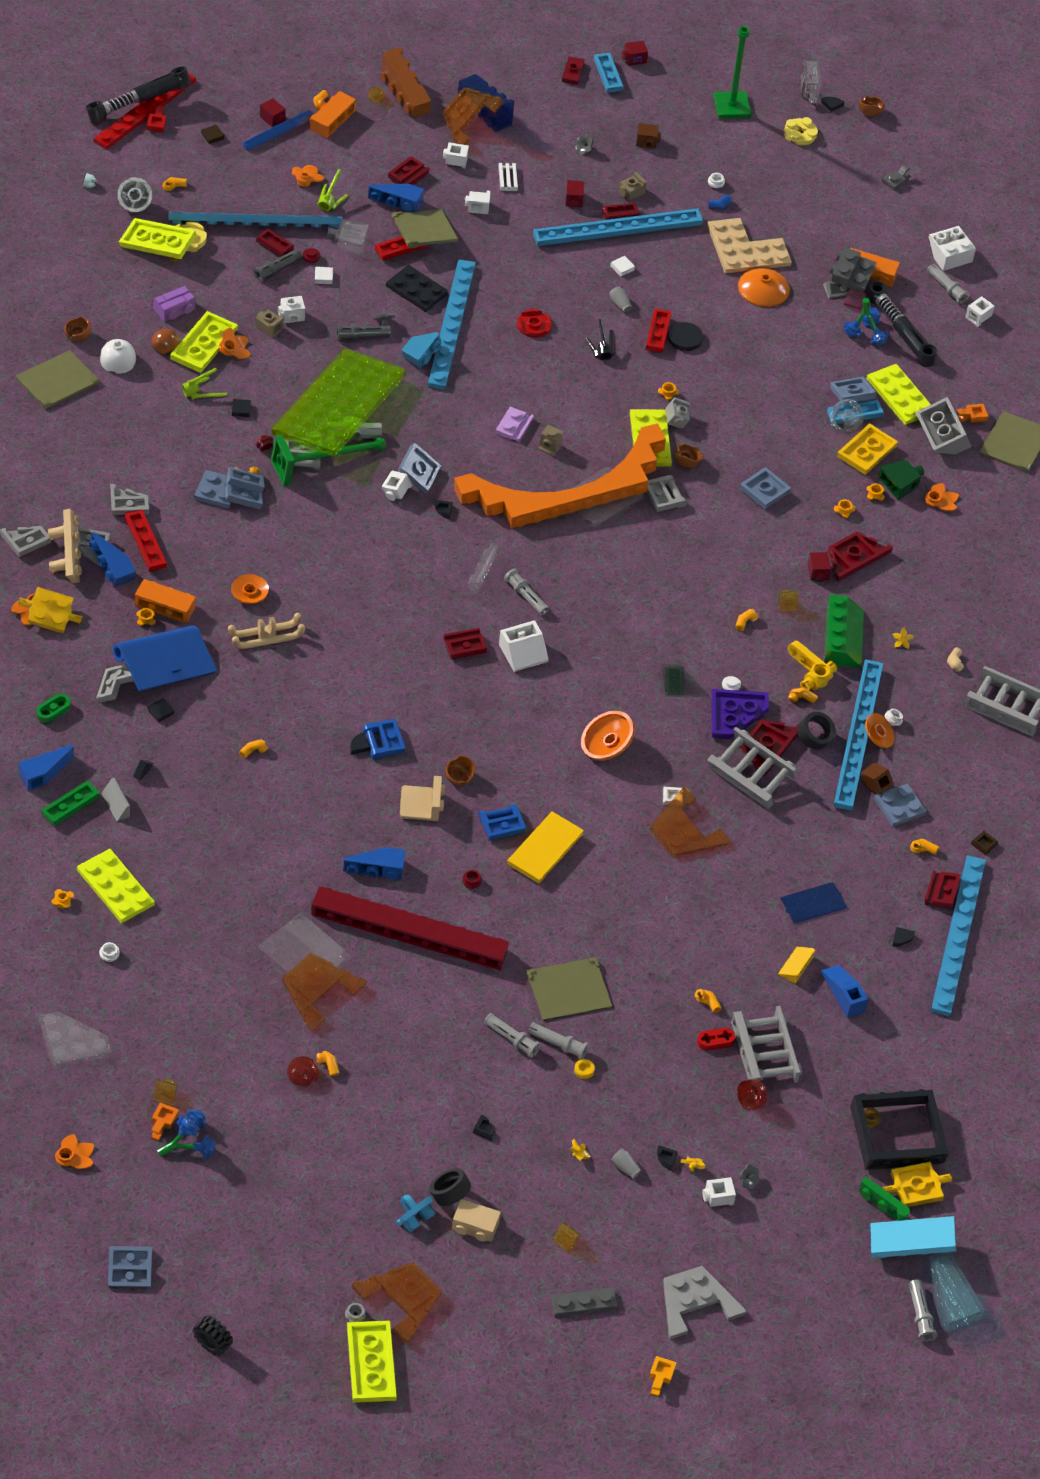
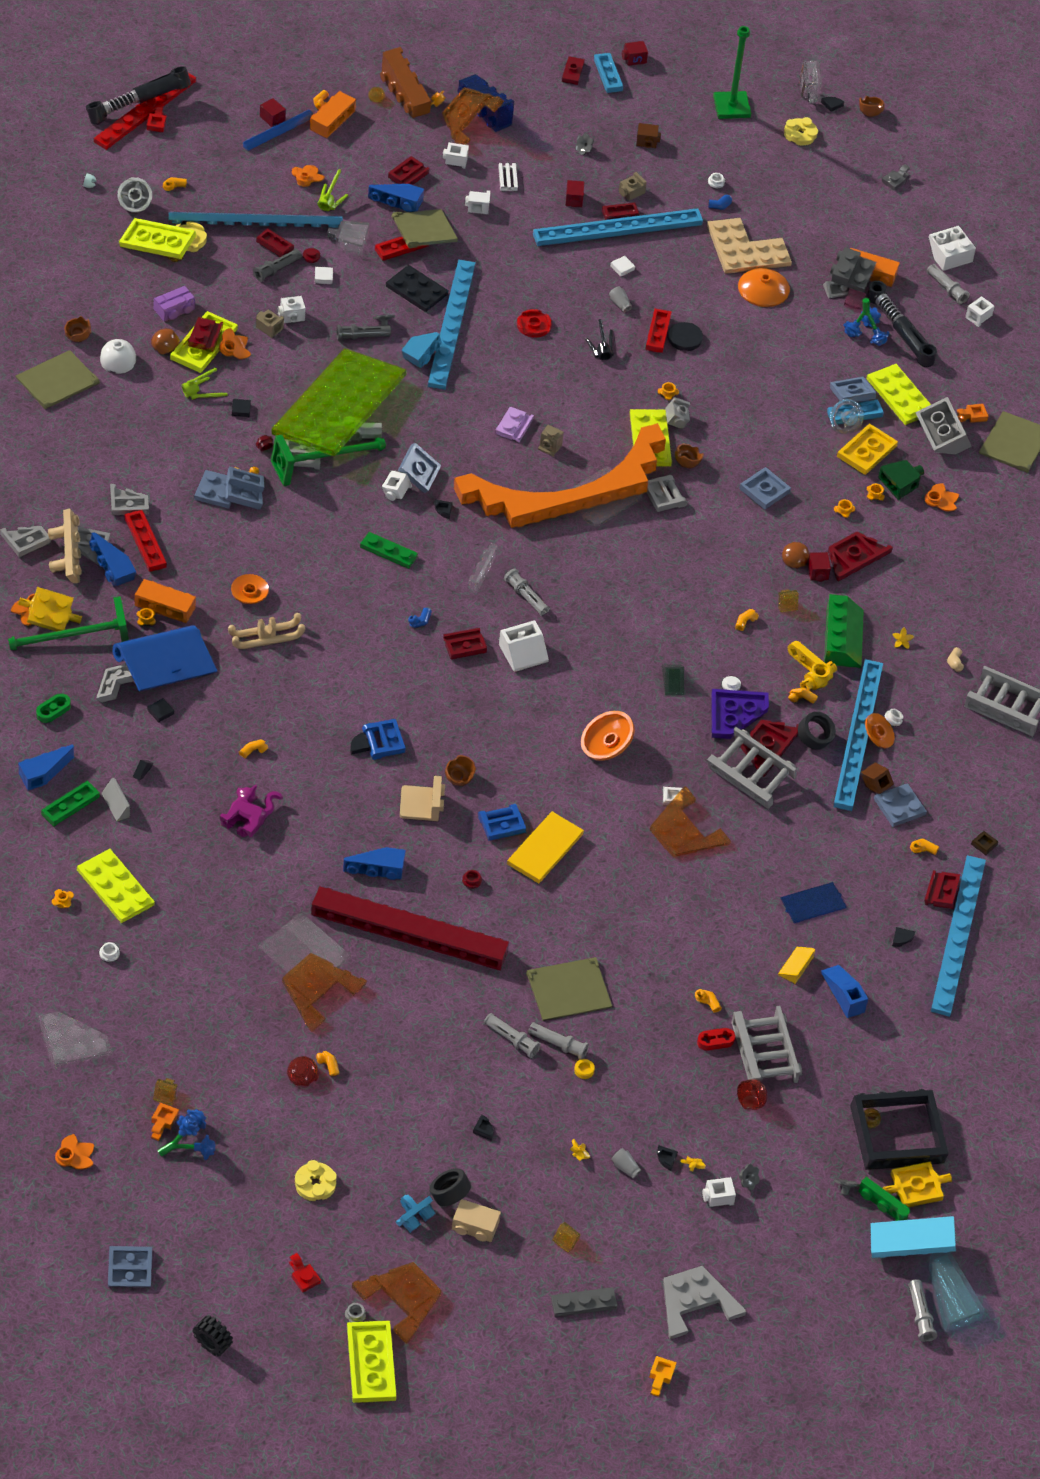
(118, 623): none -> green tile
(205, 334): none -> dark red plate
(212, 134): dark brown tile -> none
(248, 813): none -> magenta animal
(304, 1276): none -> red plate
(315, 1170): none -> light yellow plate
(388, 550): none -> green plate
(416, 622): none -> blue arm
(437, 98): none -> light orange plate
(795, 555): none -> dark orange hair
(846, 1185): none -> dark grey plant

